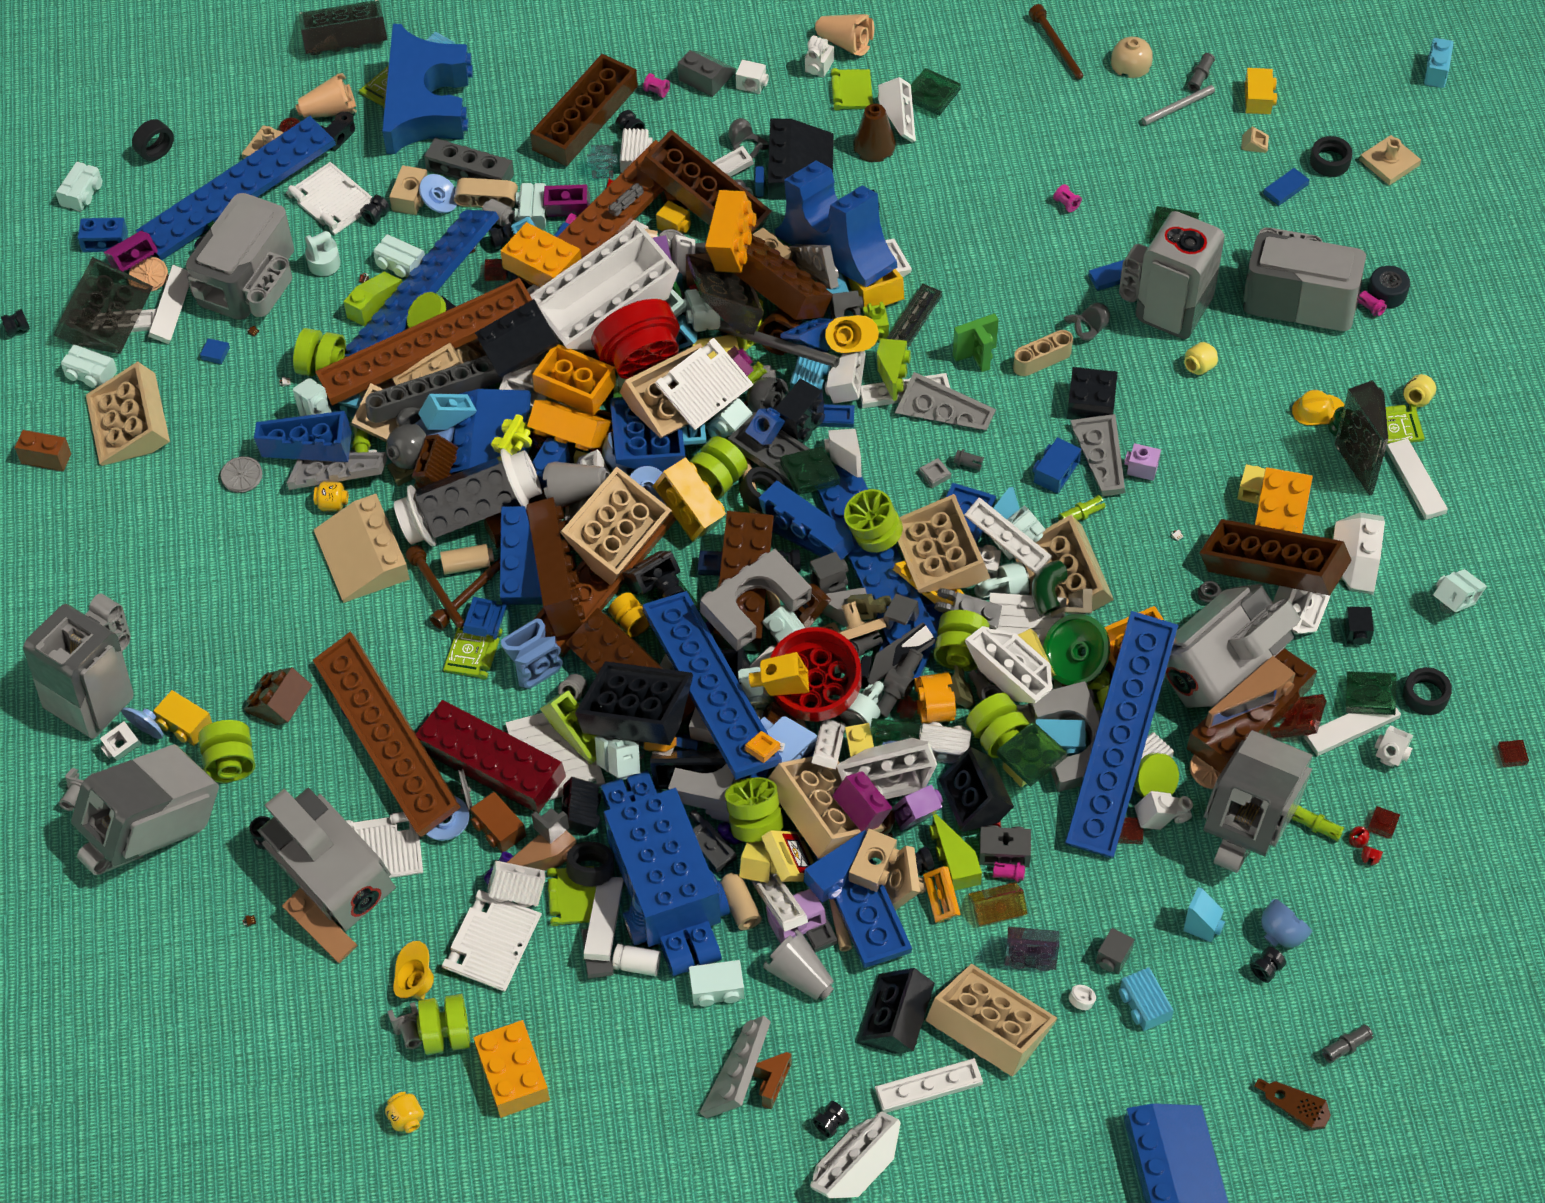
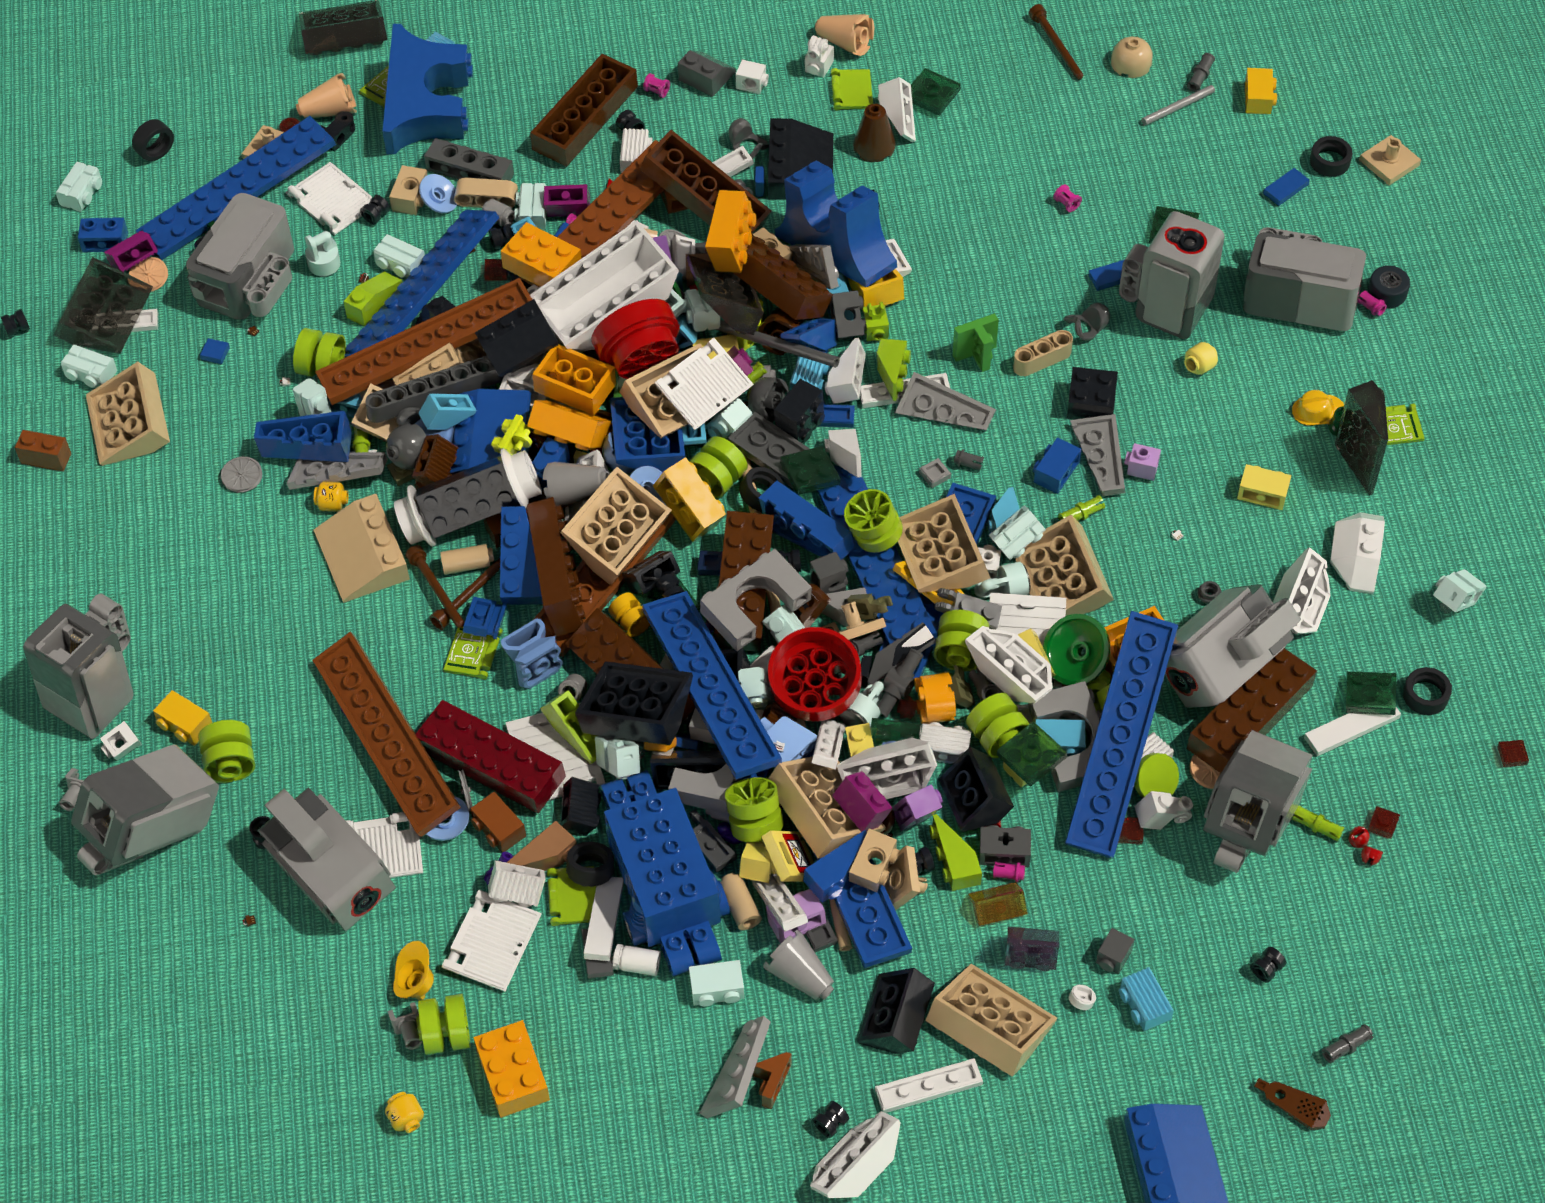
(143, 721): light blue dish -> none
(170, 305): white tile -> none
(278, 696): reddish brown slope -> none
(316, 923): medium nougat slope -> none
(425, 307): lime tile -> none
(550, 824): dark grey panel -> none
(602, 161): clear light blue brick -> none
(625, 199): dark grey axle -> none
(673, 217): yellow brick -> none
(757, 429): blue brick -> none
(762, 746): light orange tile -> none
(781, 675): yellow torso -> none
(851, 334): yellow piece -> none
(901, 611): dark grey panel -> none
(916, 314): clear smoke tile -> none
(945, 894): light orange tile -> none
(1007, 535): white tile -> none
(1044, 587): dark green cylinder -> none
(1079, 603): dark tan panel -> none
(1204, 917): medium azure slope -> none
(1255, 140): tan slope -> none
(1257, 690): medium nougat slope -> none
(1276, 556): reddish brown brick -> none
(1283, 500): light orange brick -> none
(1283, 926): medium blue cylinder -> none
(1301, 718): clear red wing -> none
(1358, 625): black brick -> none
(1393, 738): white brick -> none
(1416, 479): white tile -> none
(1419, 390): light yellow head -> none
(1438, 62): medium azure brick -> none

